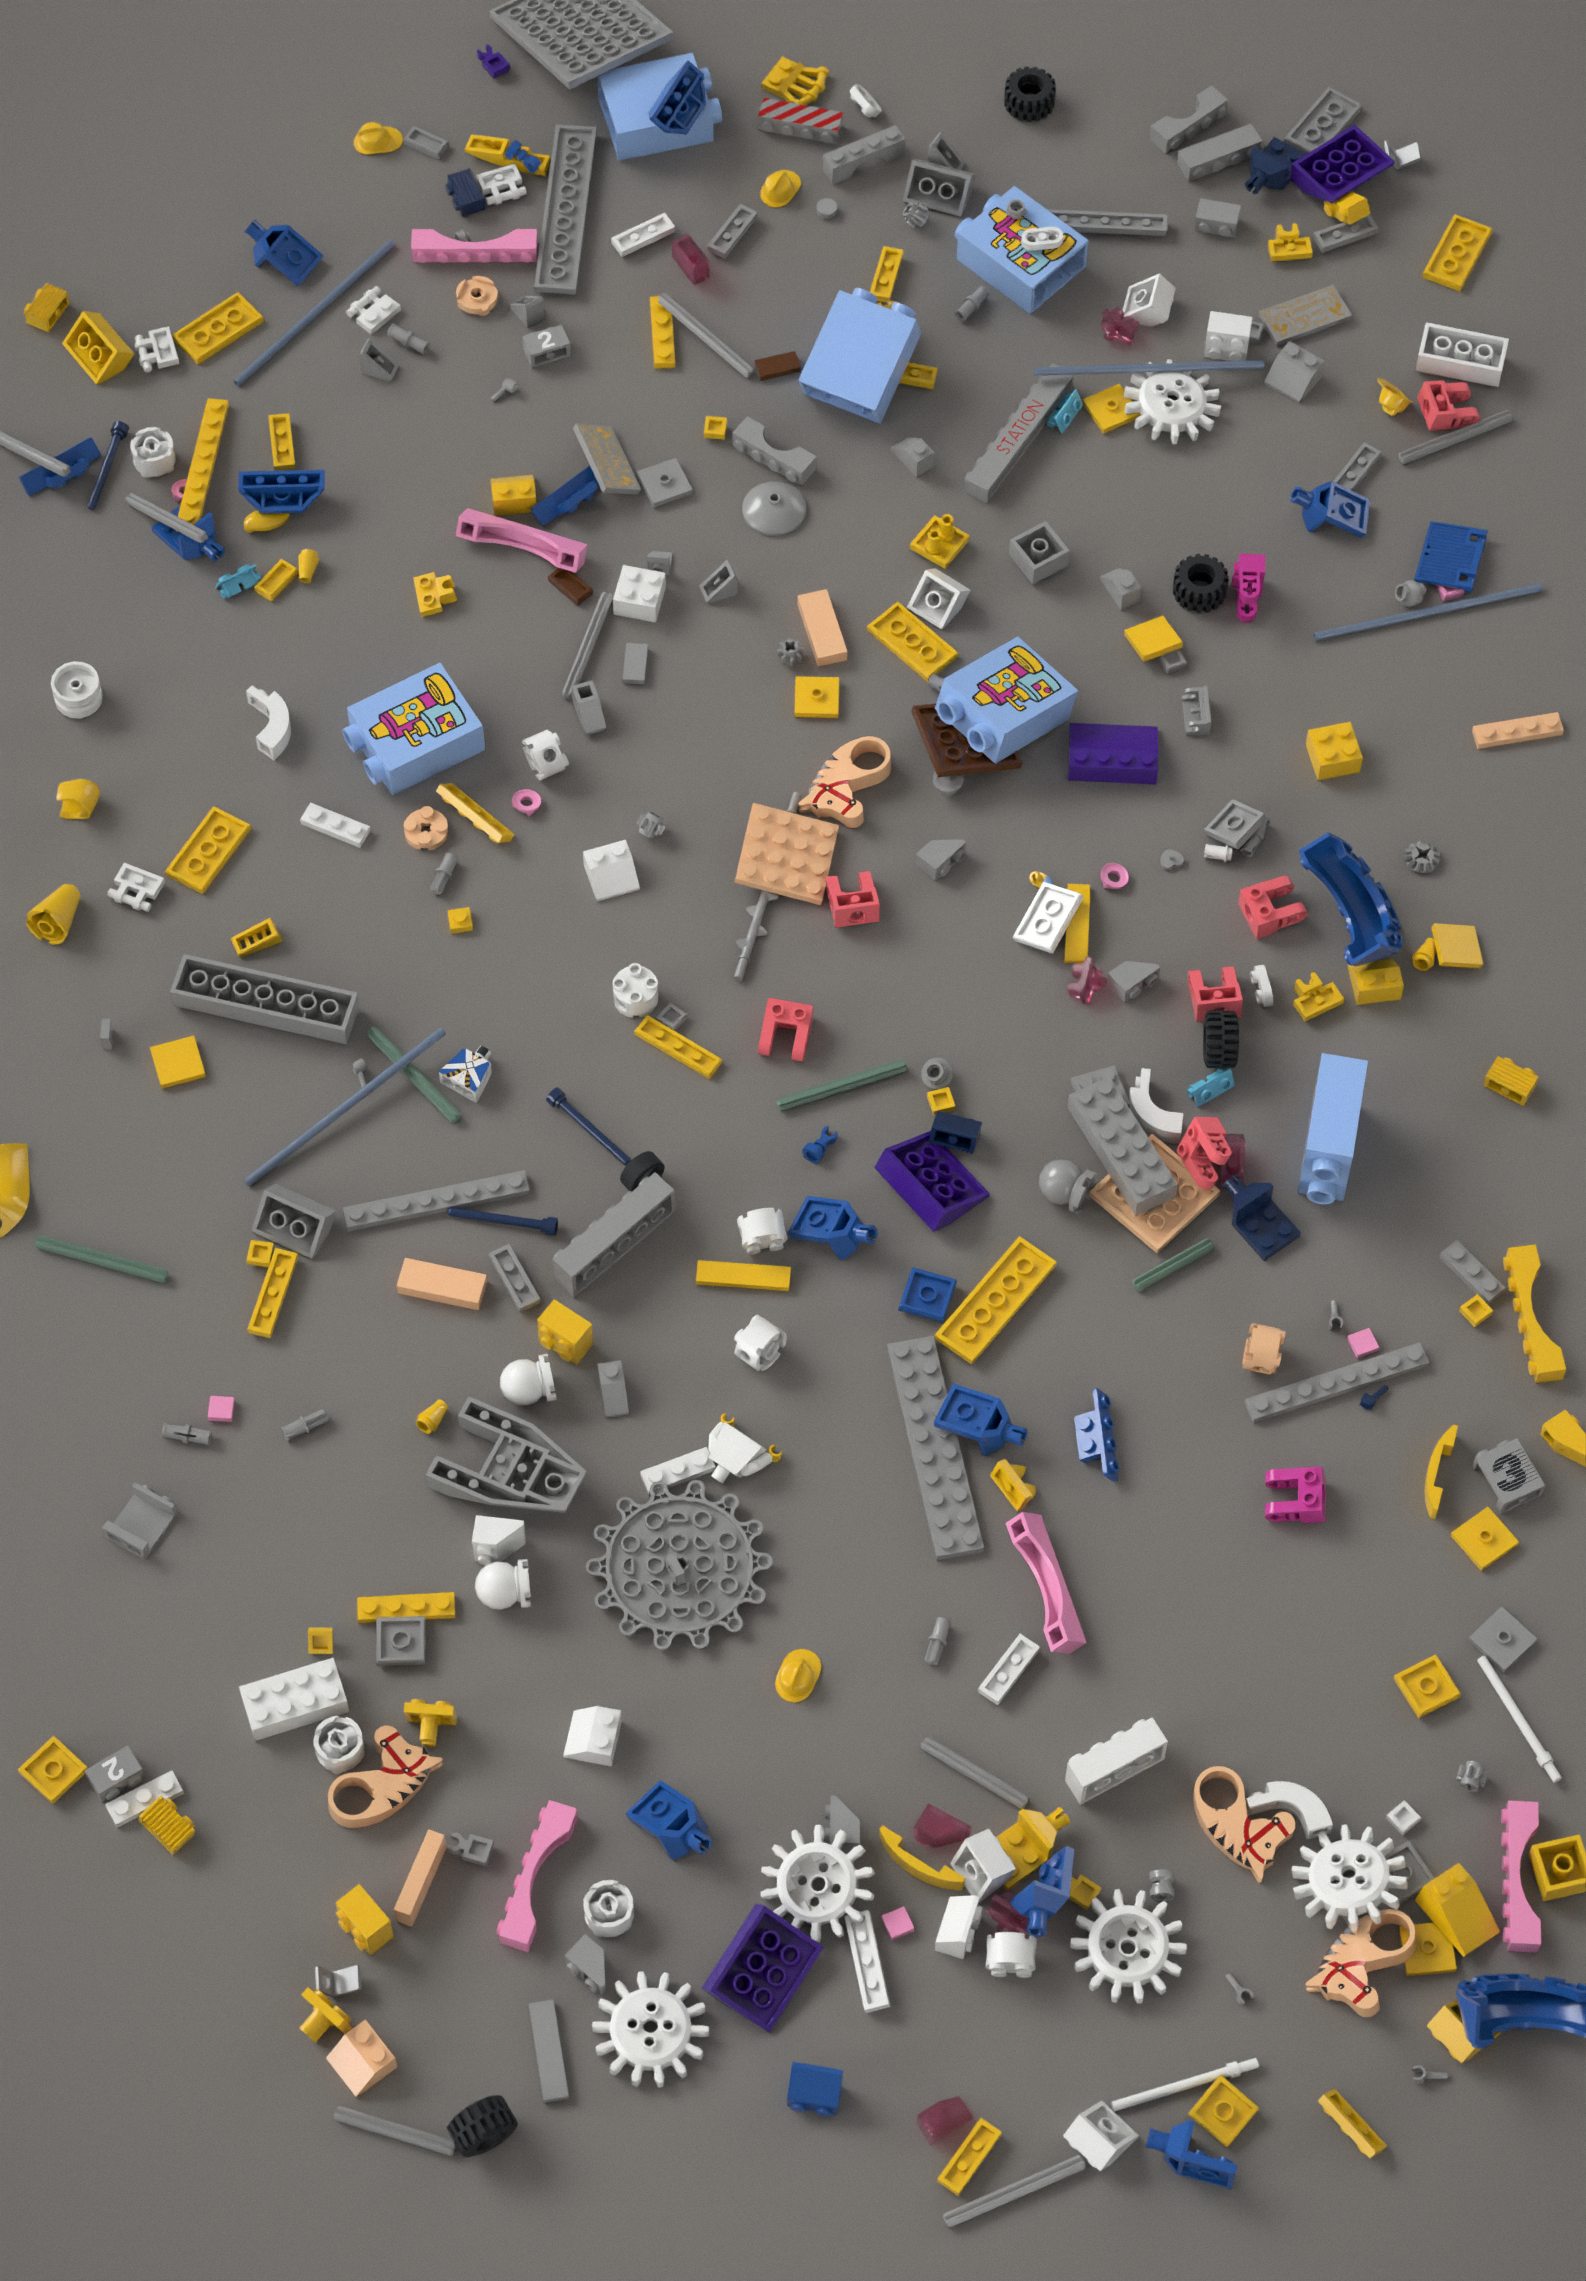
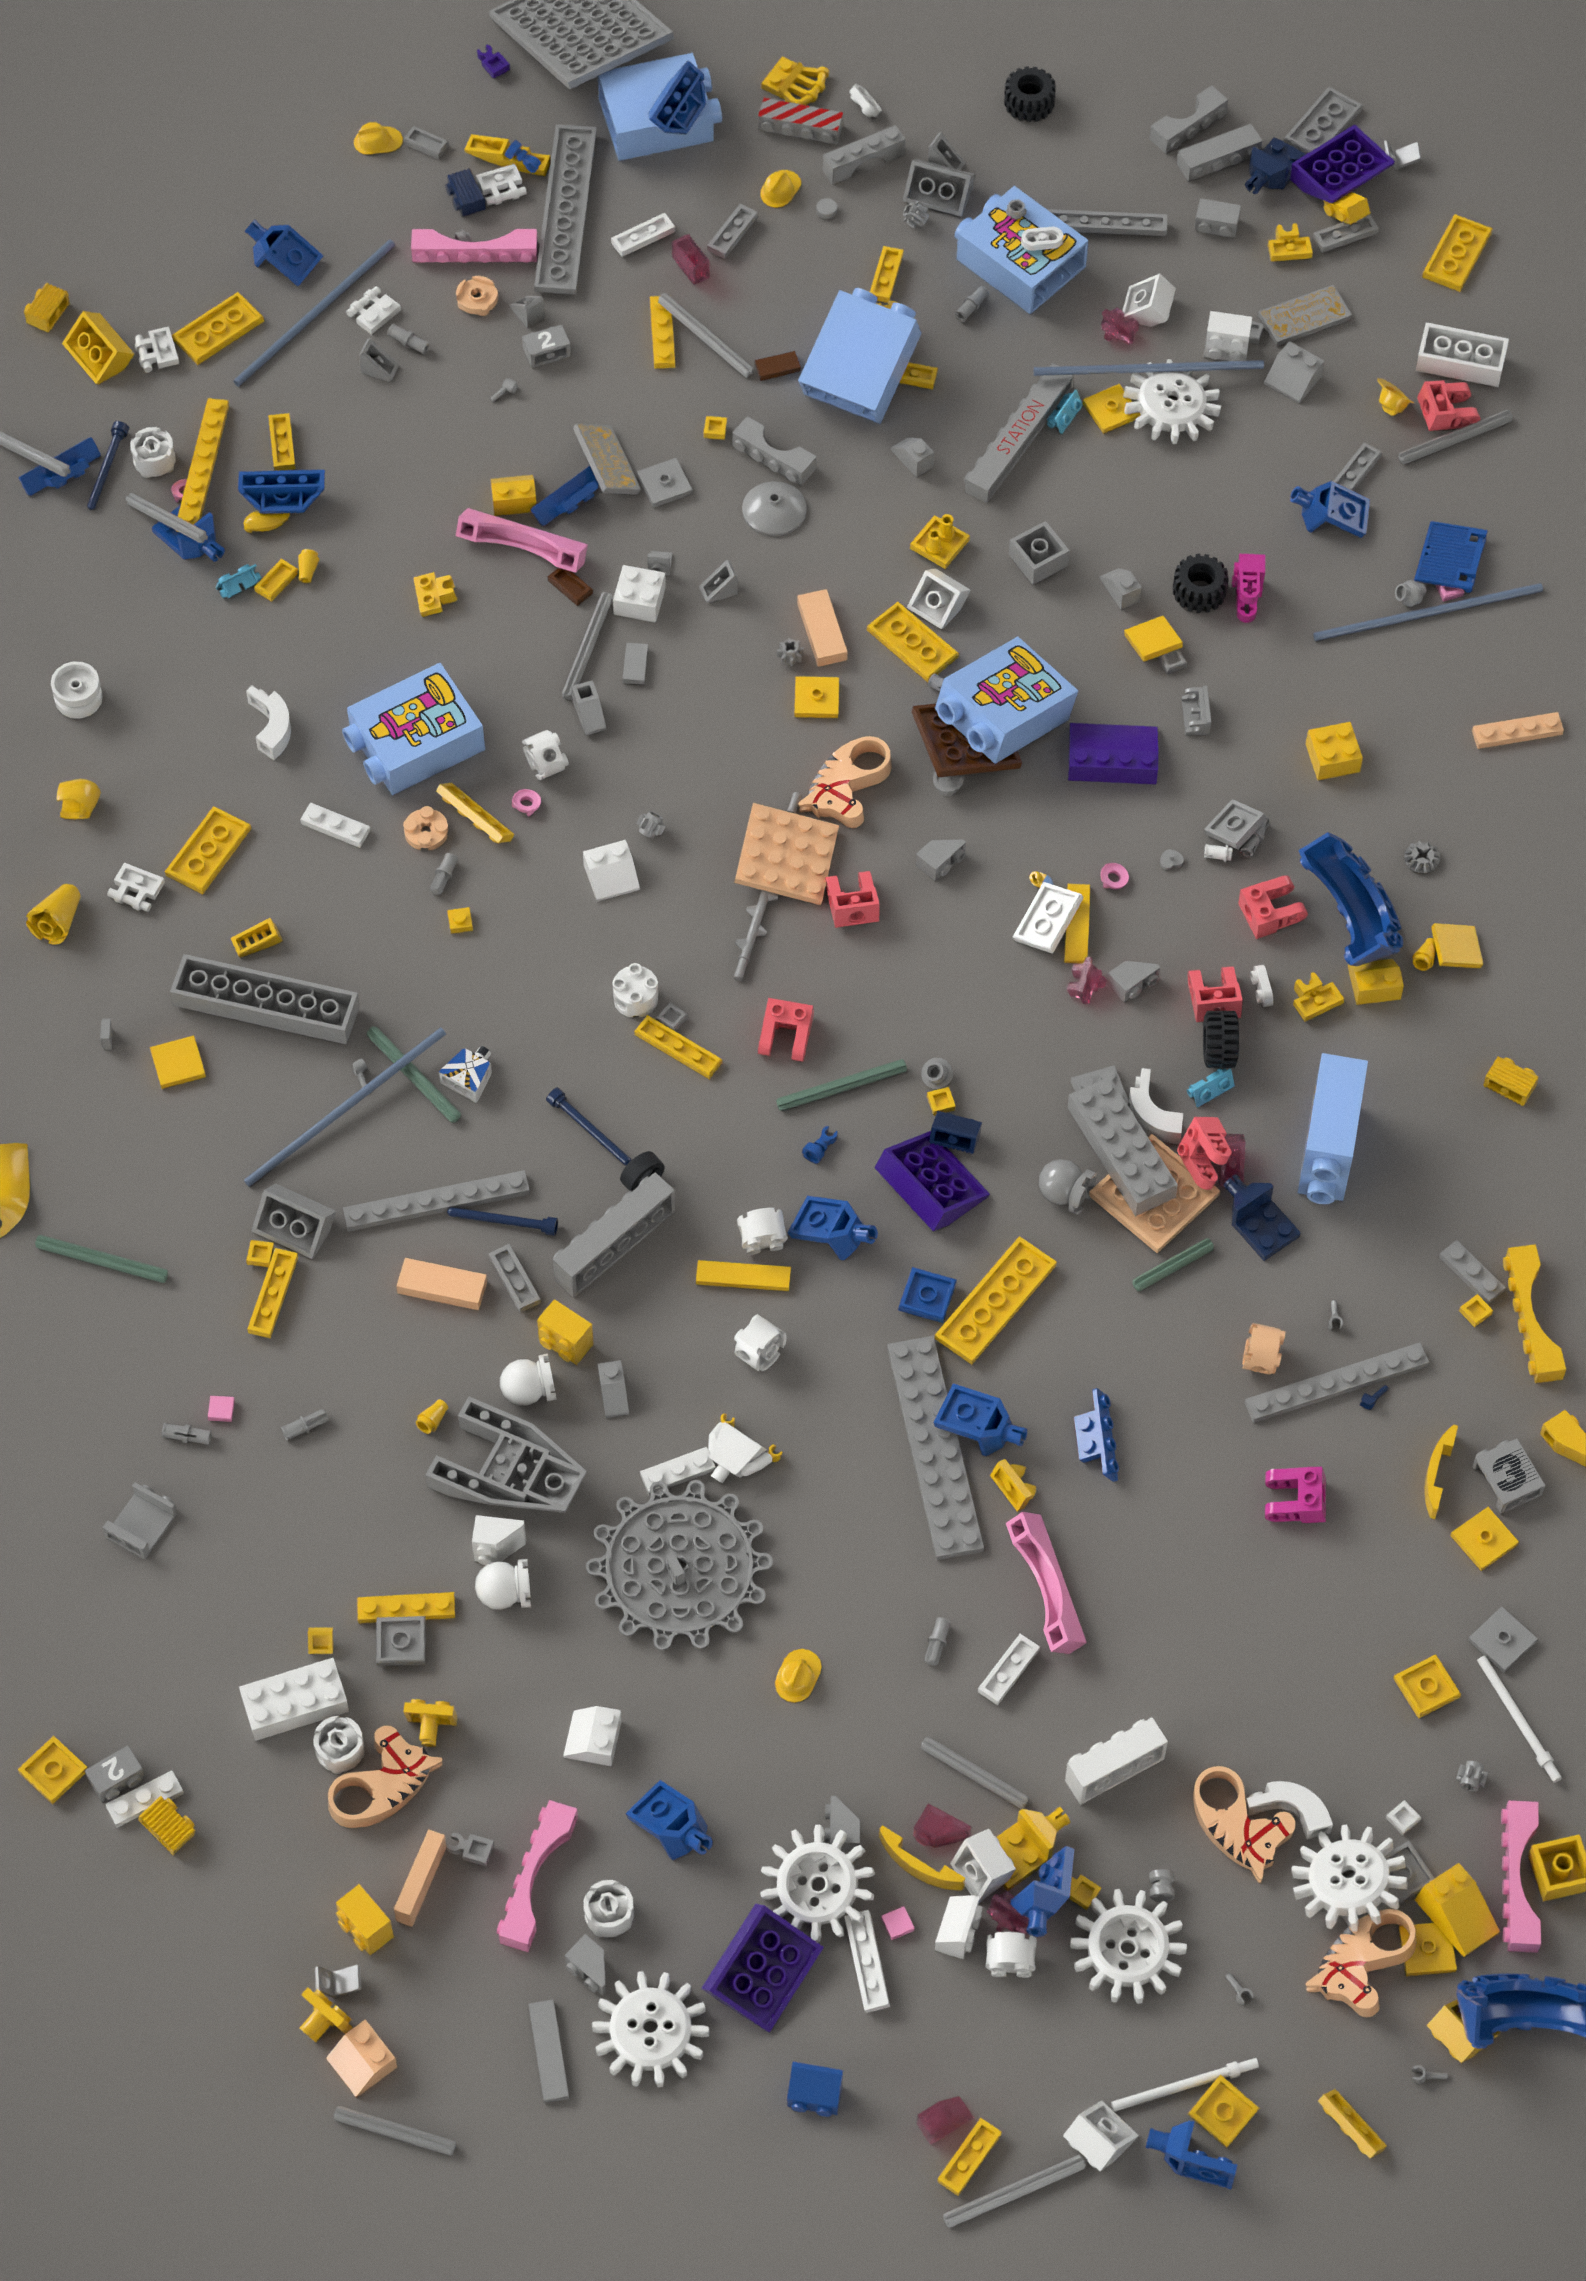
(482, 2126): black tyre -> none
(1363, 1343): bright pink tile -> none

